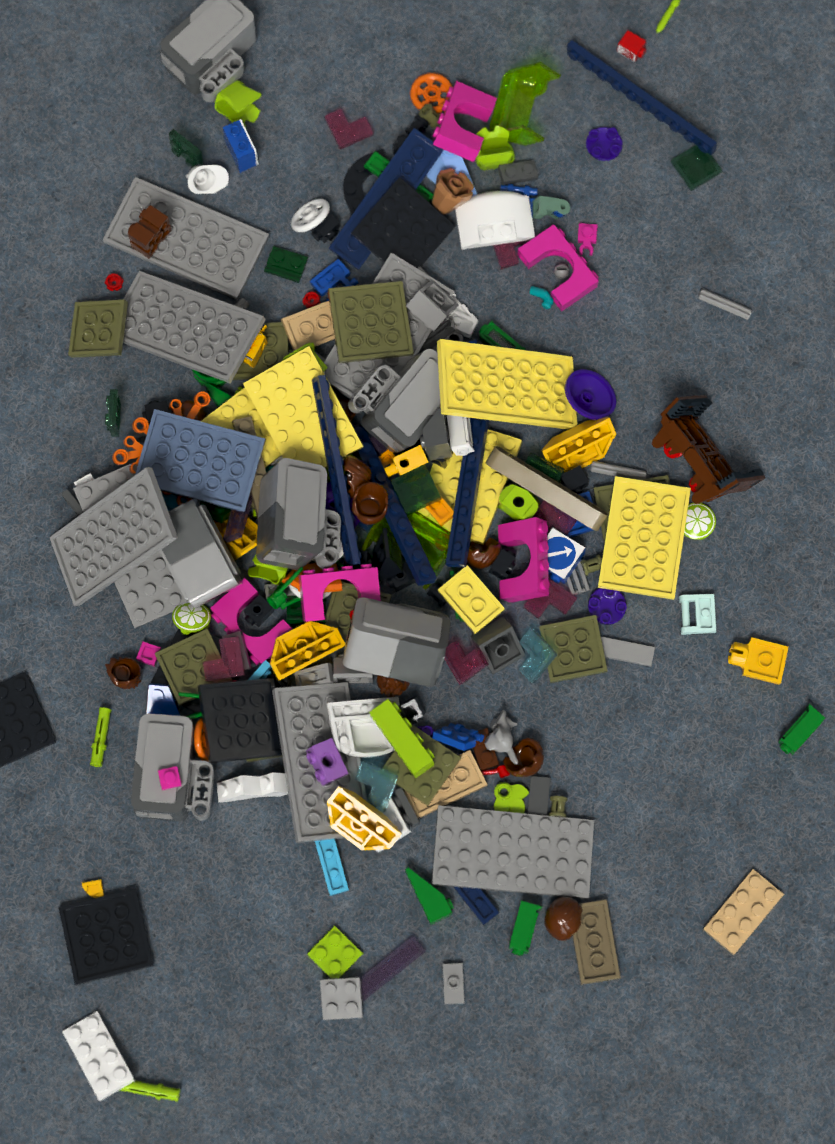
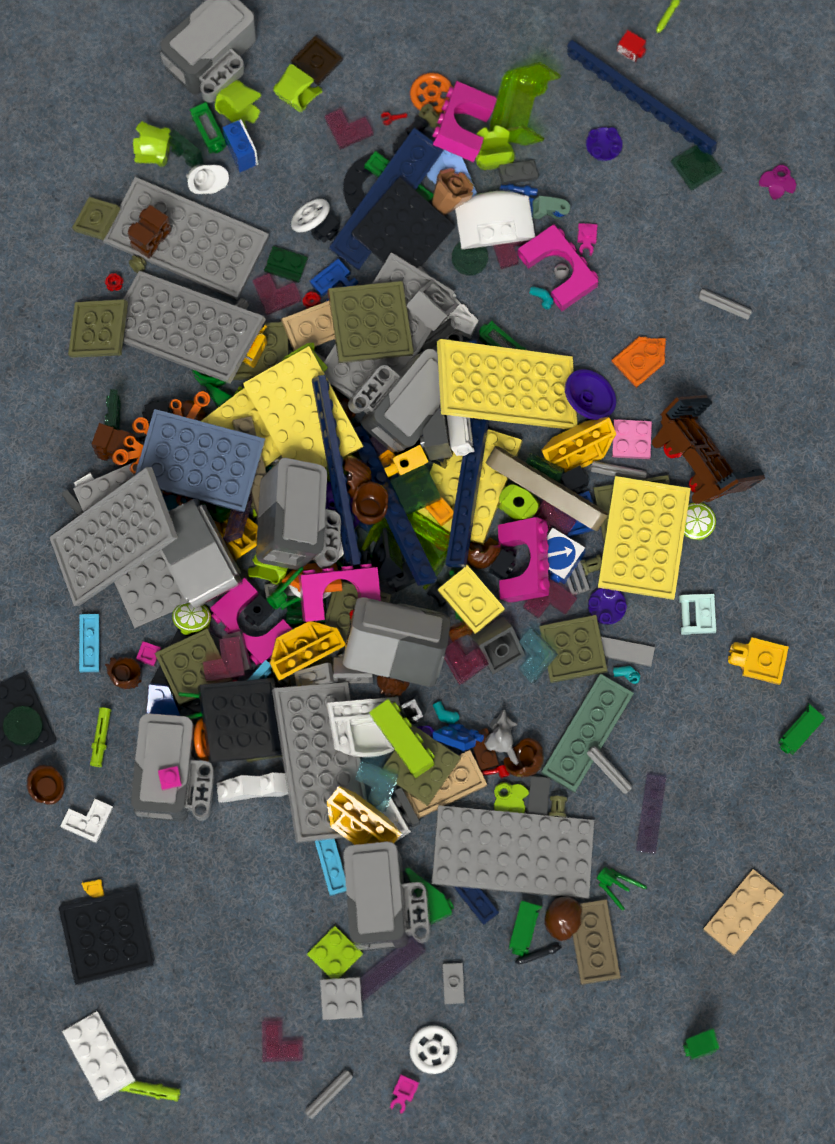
(22, 725): none -> clear green tile
(45, 784): none -> reddish brown piece
(89, 643): none -> medium azure plate
(90, 825): none -> white plate
(96, 218): none -> olive plate
(109, 440): none -> reddish brown brick
(137, 263): none -> olive plate
(152, 144): none -> lime piece
(208, 128): none -> green window
(273, 298): none -> clear pink plate
(274, 1048): none -> clear pink plate
(295, 88): none -> lime piece
(317, 60): none -> dark brown plate
(328, 751): medium lavender brick -> none
(328, 1094): none -> light grey axle
(380, 899): none -> light grey piece
(392, 117): none -> red hand
(404, 1090): none -> dark pink plate
(416, 1048): none -> white plate
(444, 715): none -> teal arm
(460, 631): none -> clear orange pin
(469, 263): none -> clear green tile
(538, 954): none -> black piece
(588, 729): none -> sand green plate
(609, 769): none -> light grey axle
(609, 877): none -> green plant
(628, 672): none -> teal arm
(632, 439): none -> bright pink plate
(641, 359): none -> orange tile
(651, 814): none -> clear purple tile
(701, 1045): none -> green slope
(777, 184): none -> magenta plate

